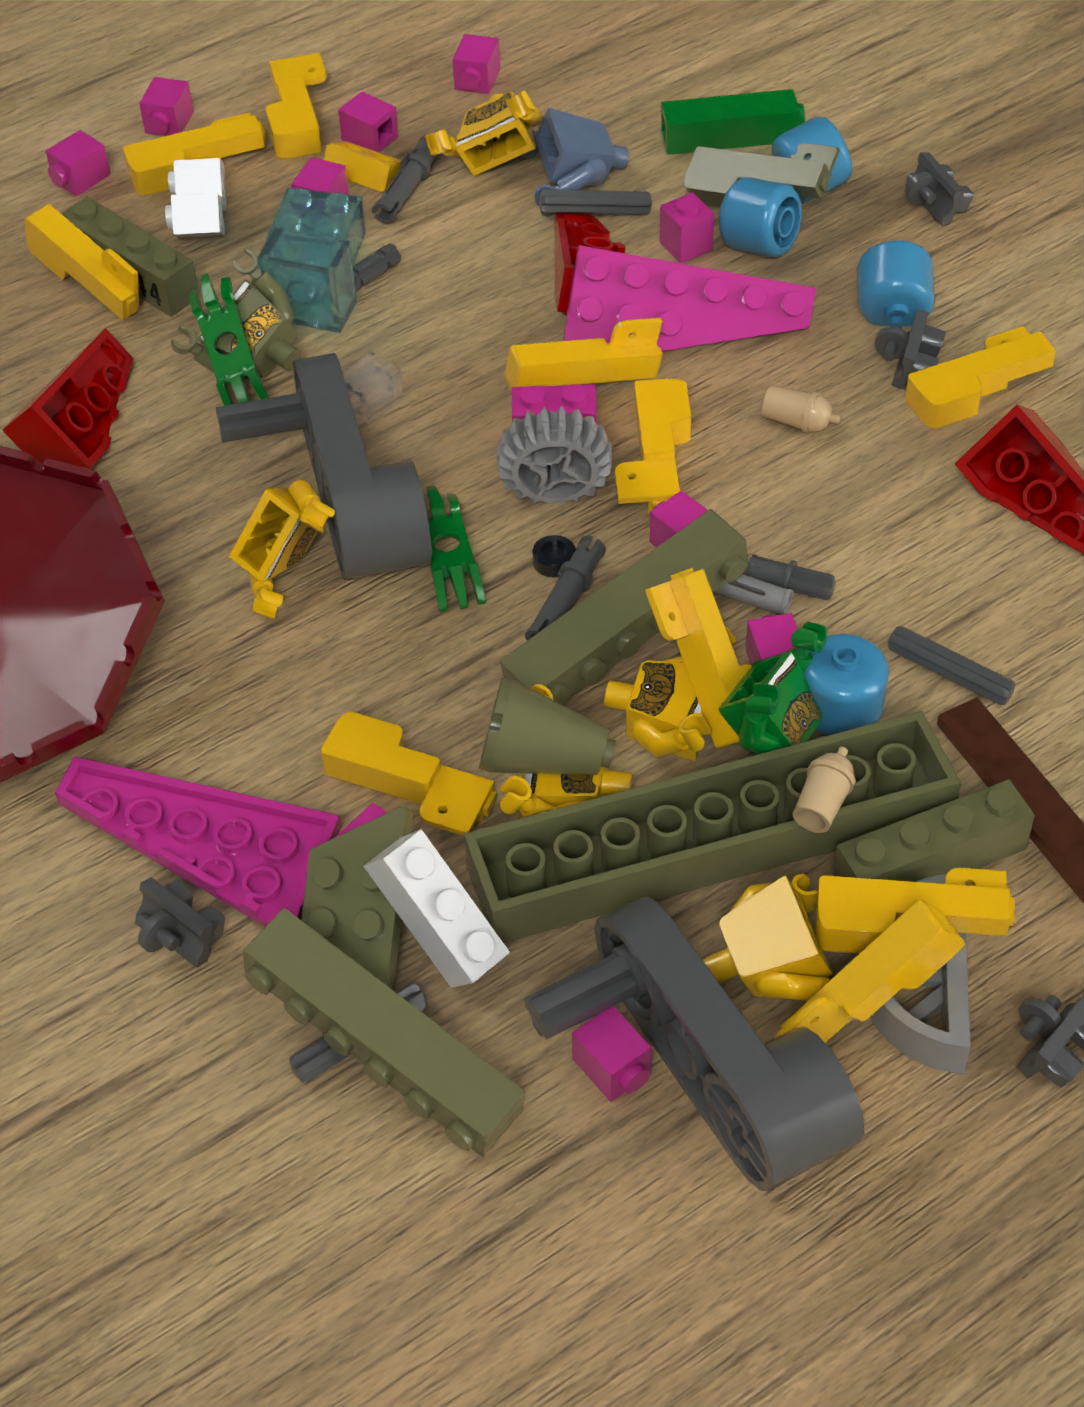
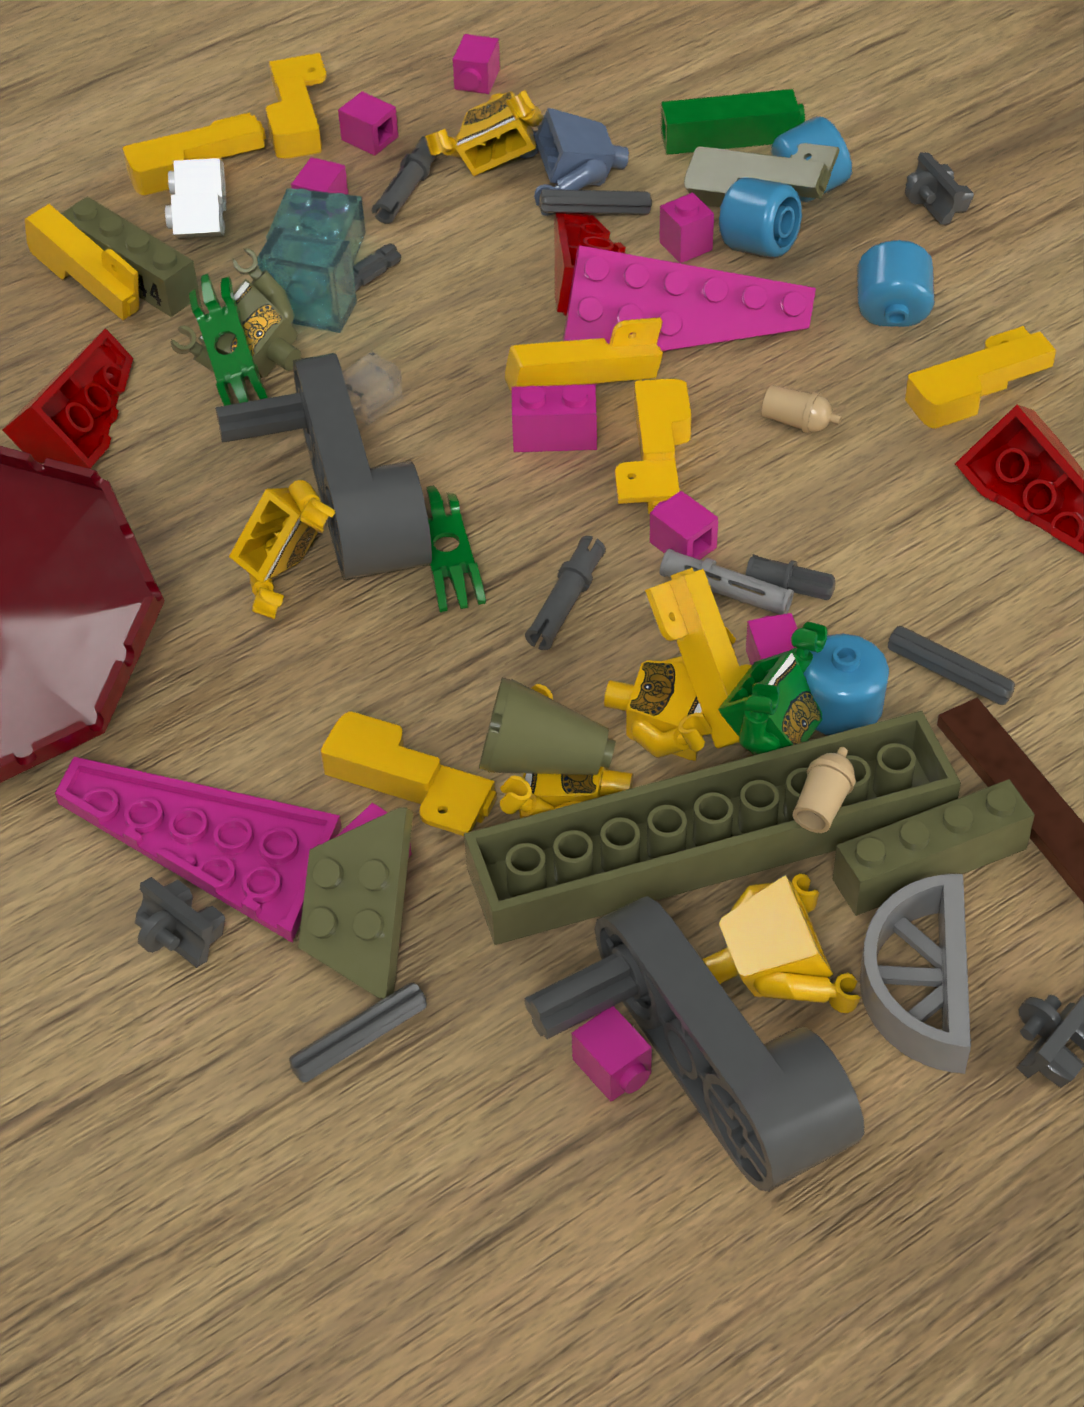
(77, 163): dark pink brick -> none
(166, 106): dark pink brick -> none
(363, 164): yellow slope -> none
(383, 1033): olive brick -> none
(436, 909): white brick -> none
(551, 553): black tile -> none
(554, 456): light grey gear -> none
(618, 615): olive brick -> none
(858, 910): yellow piece -> none
(897, 959): yellow piece -> none
(914, 349): dark grey hips -> none

